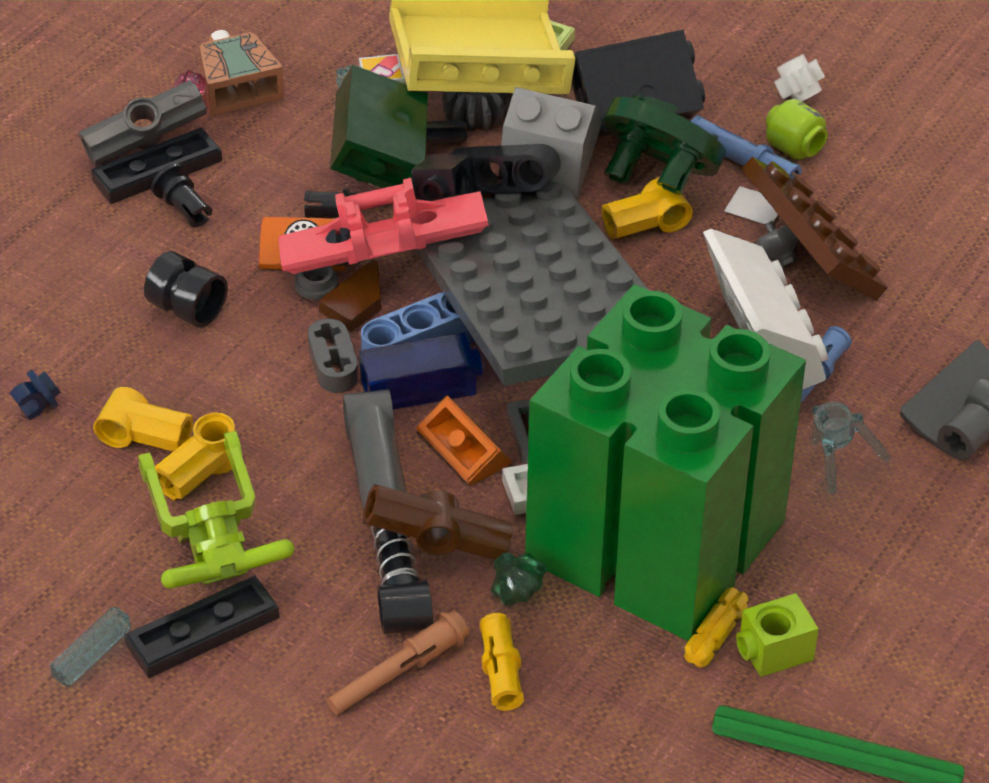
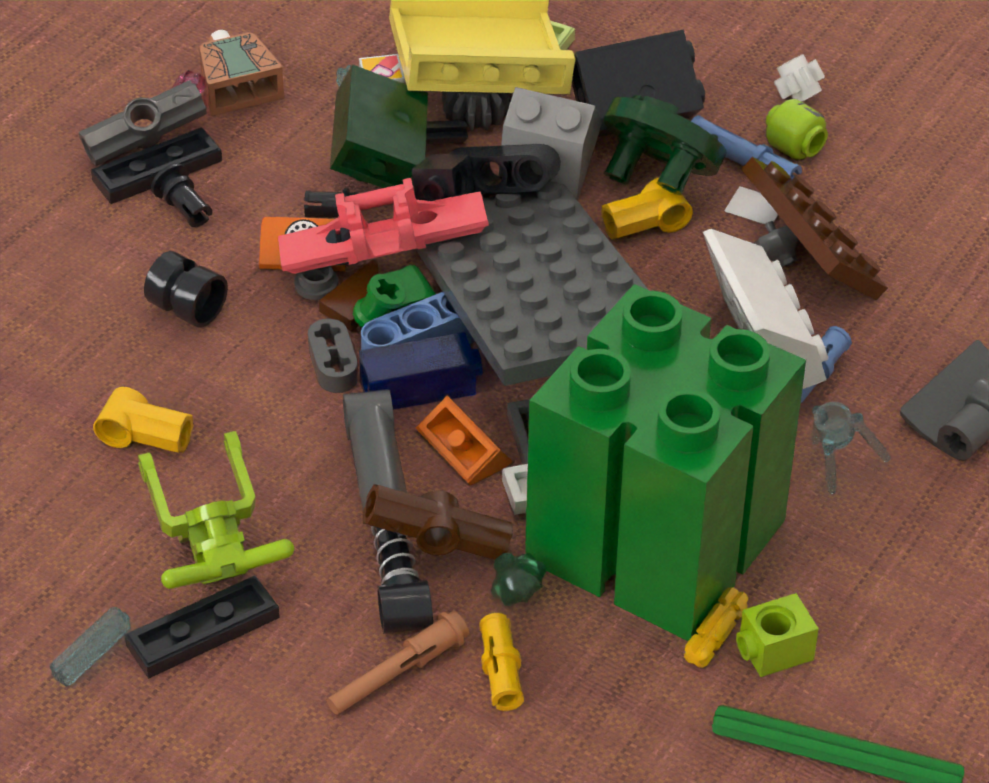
(35, 394): dark blue plate -> none
(197, 457): yellow piece -> none
(392, 292): none -> green piece

